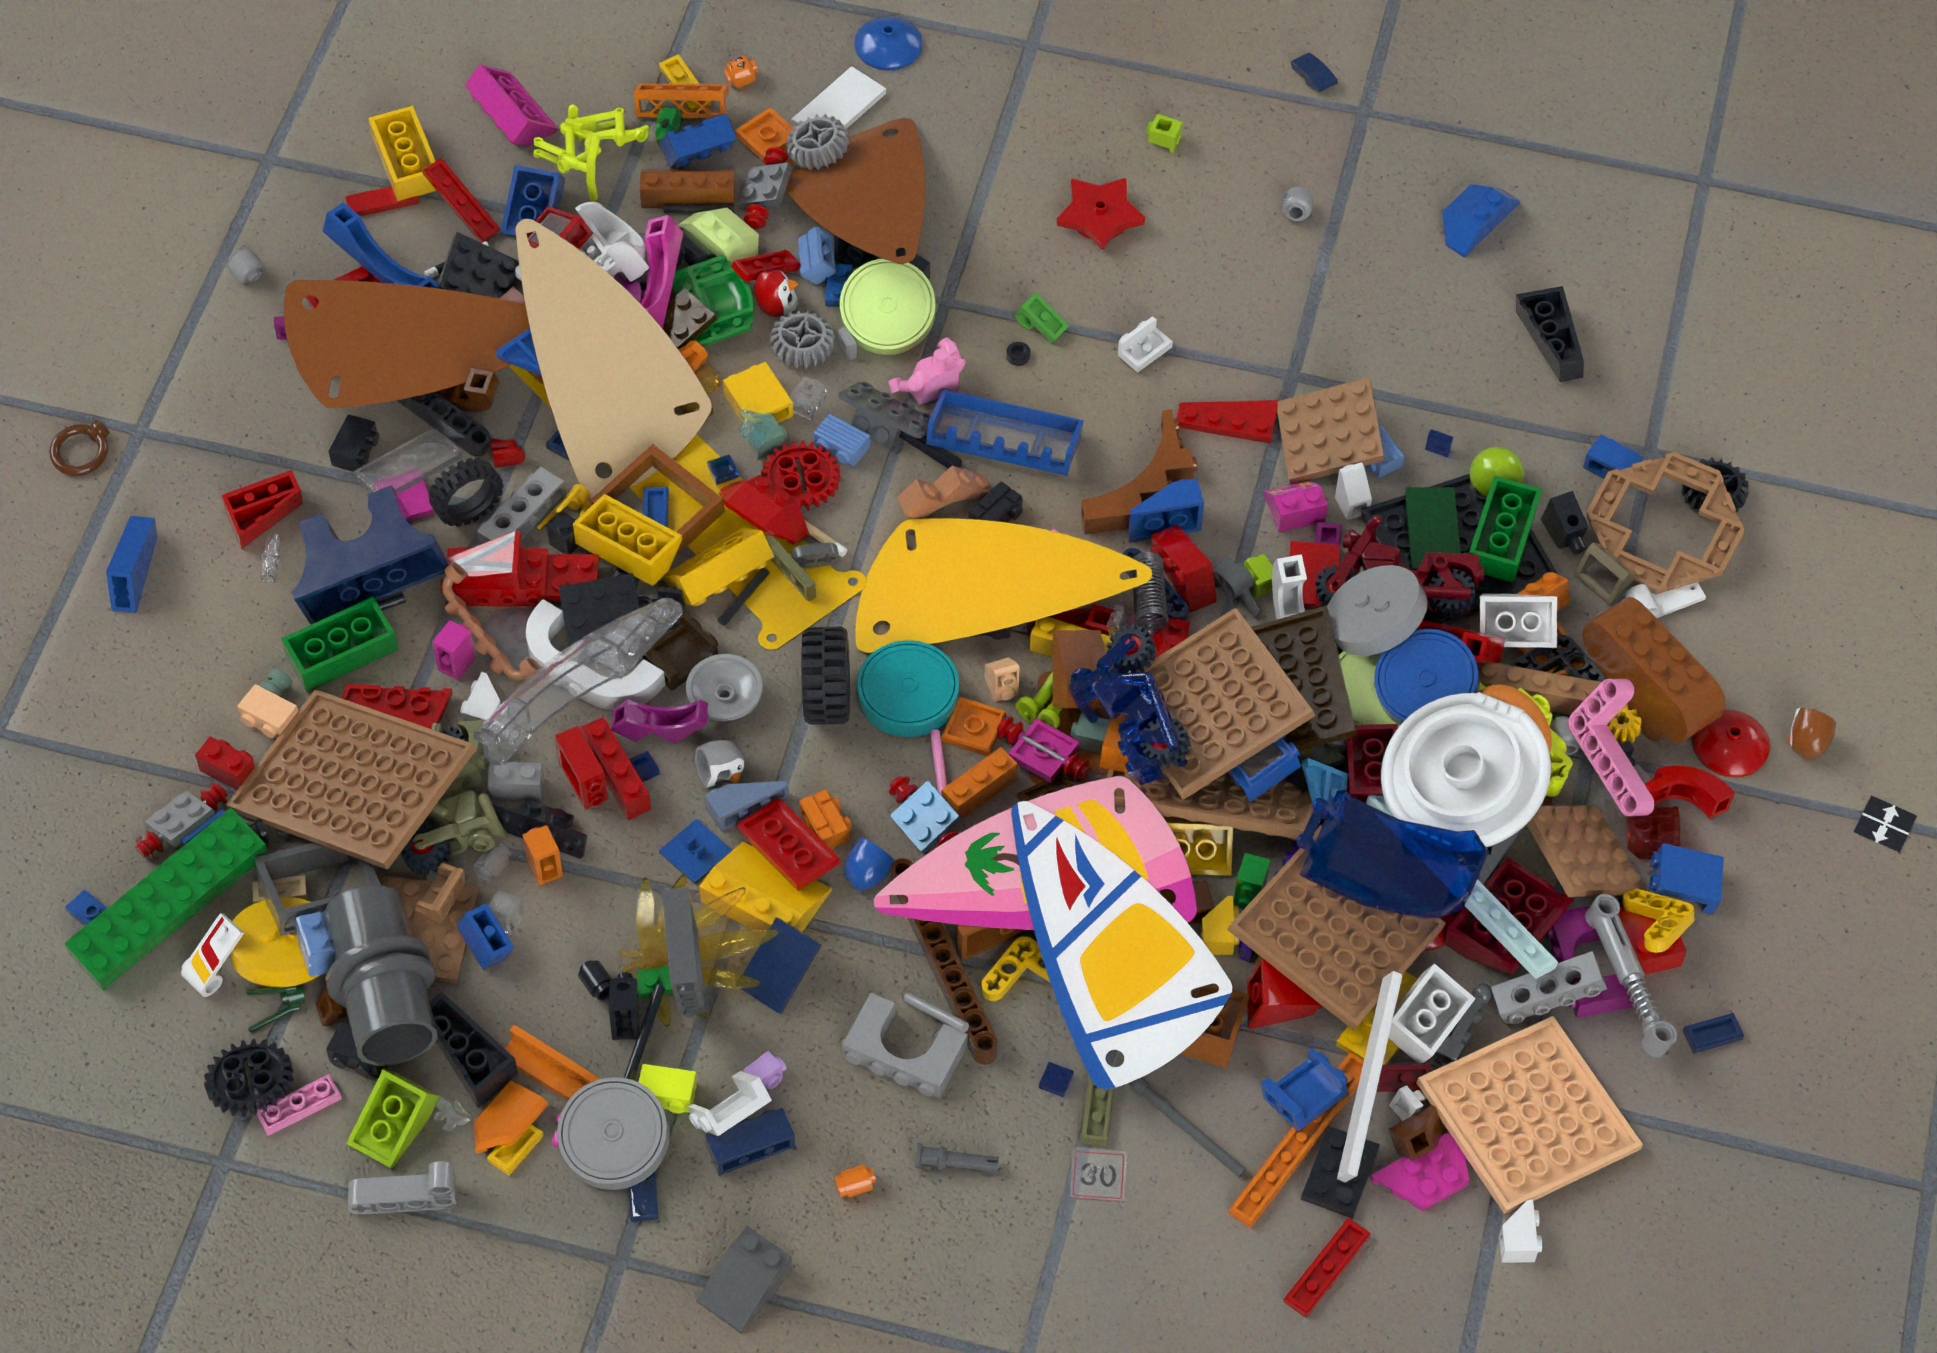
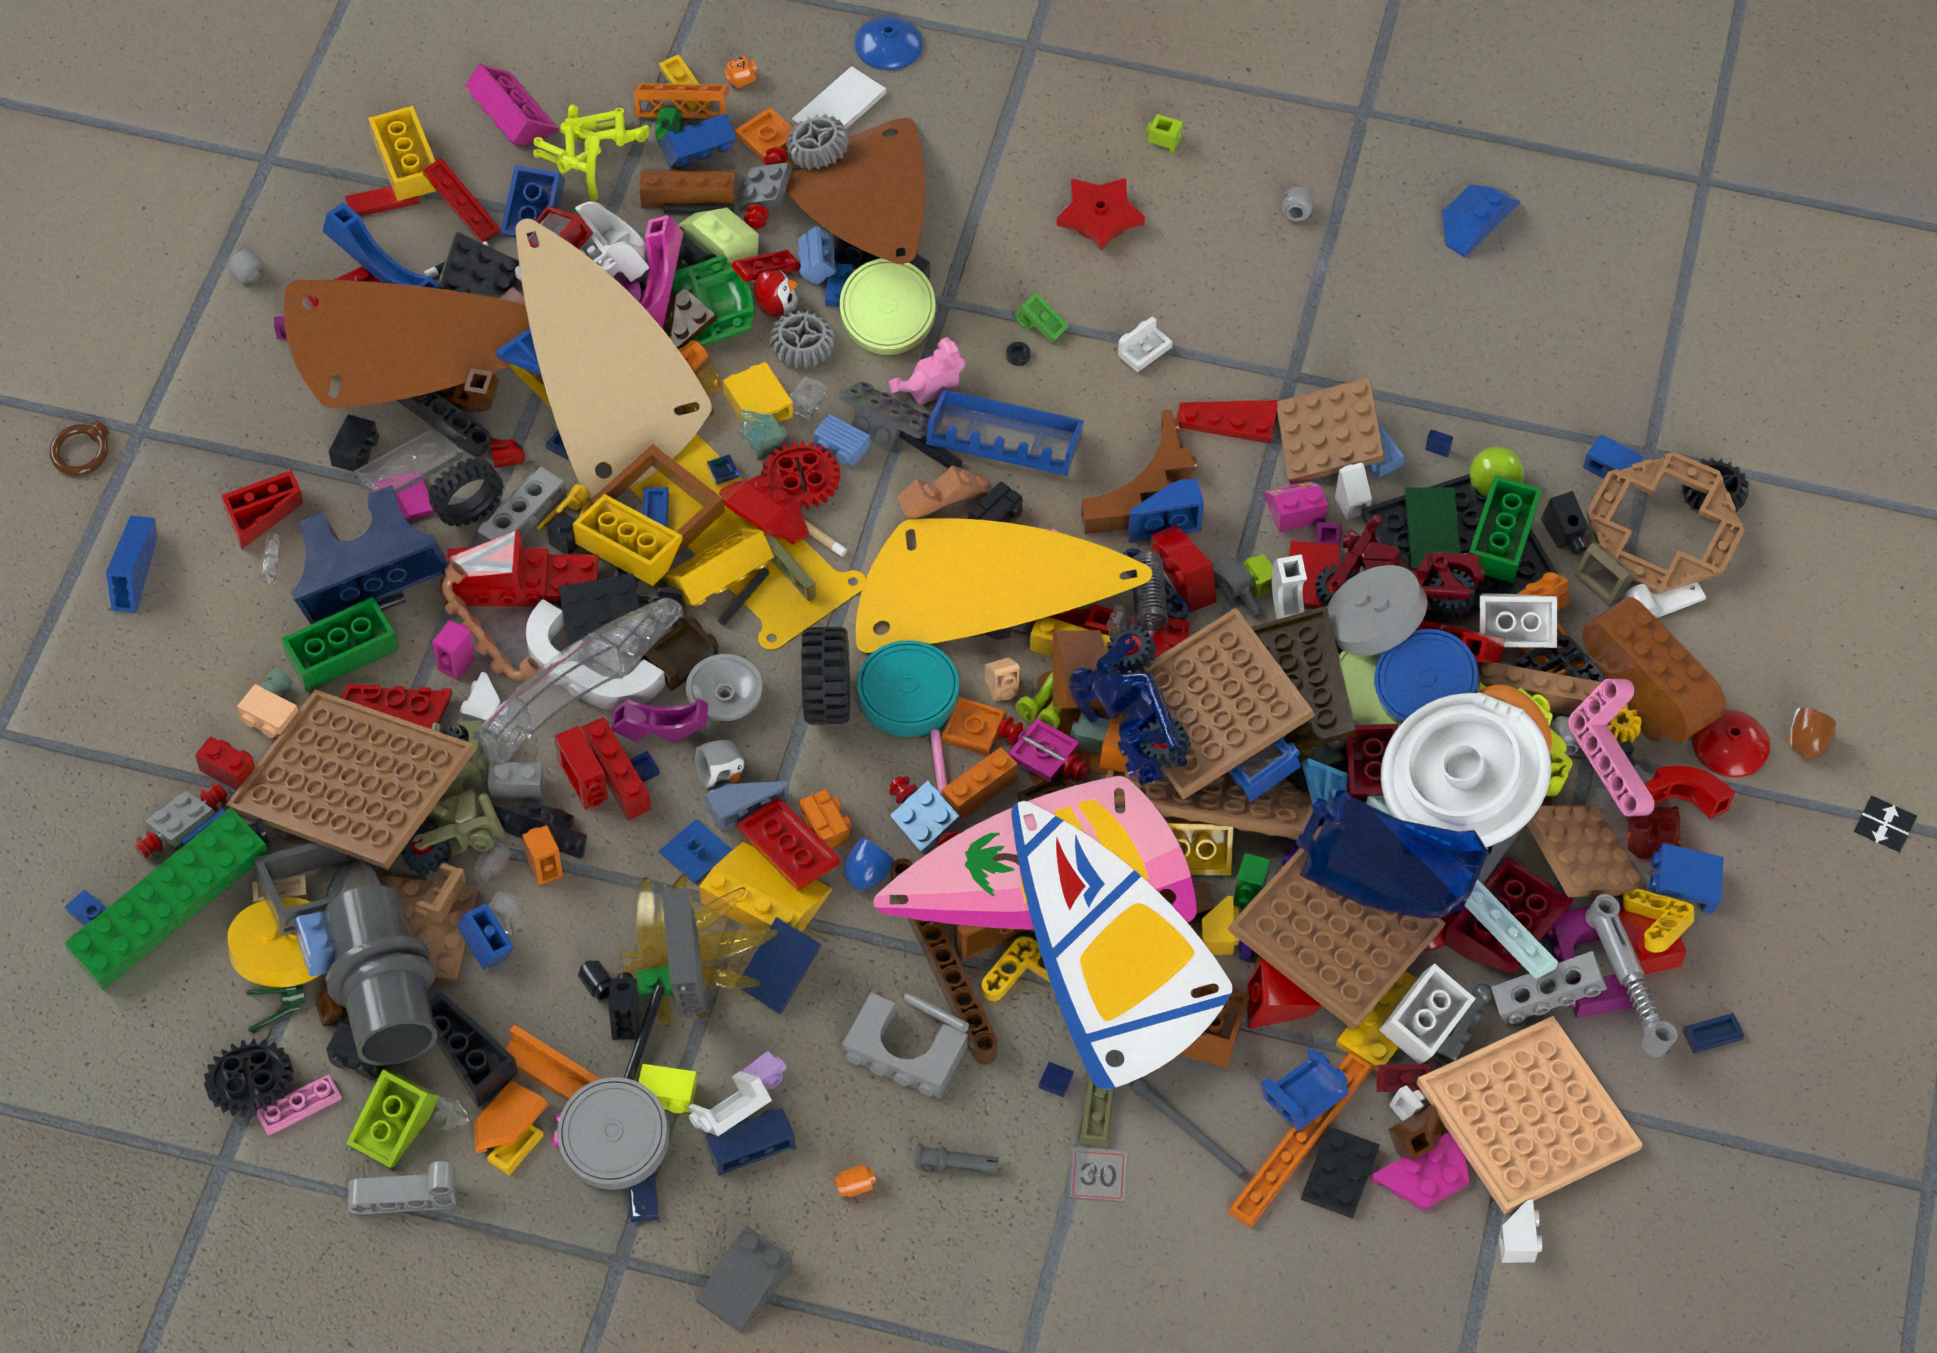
(209, 956): white door -> none
(816, 555): dark grey beam -> none
(847, 343): light grey tile -> none
(1315, 72): dark blue slope -> none
(1327, 1267): red tile -> none
(1369, 1077): white tile -> none
(1552, 329): black wedge -> none

